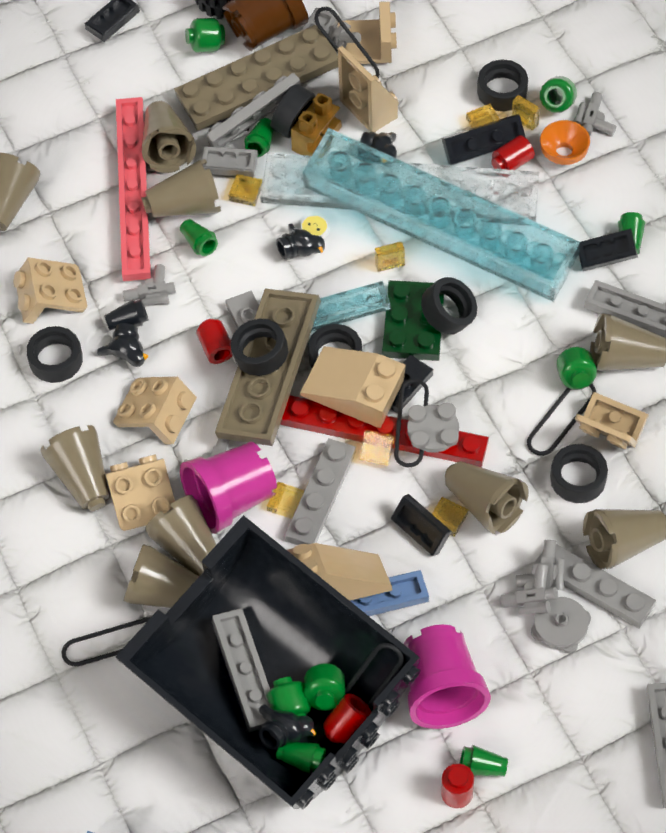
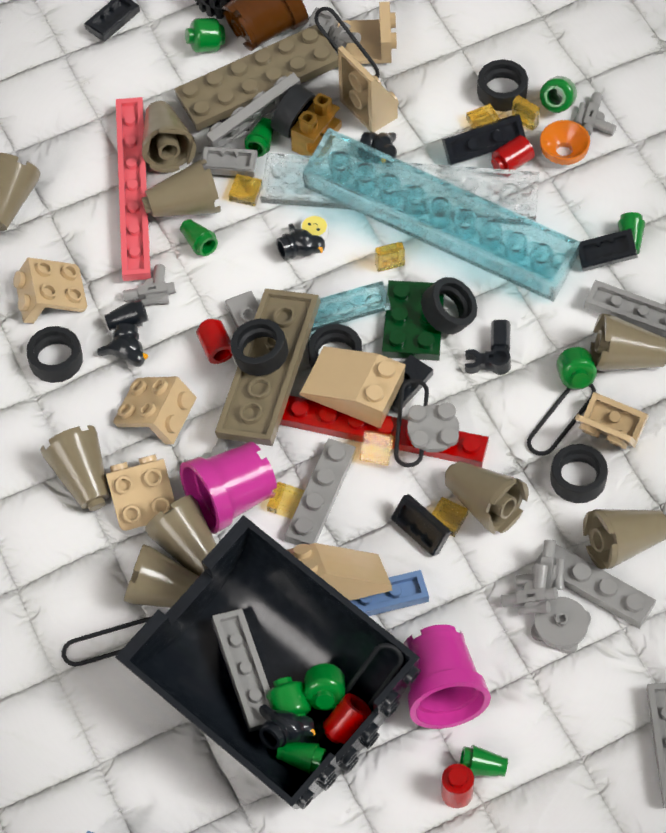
(496, 360): none -> black bar

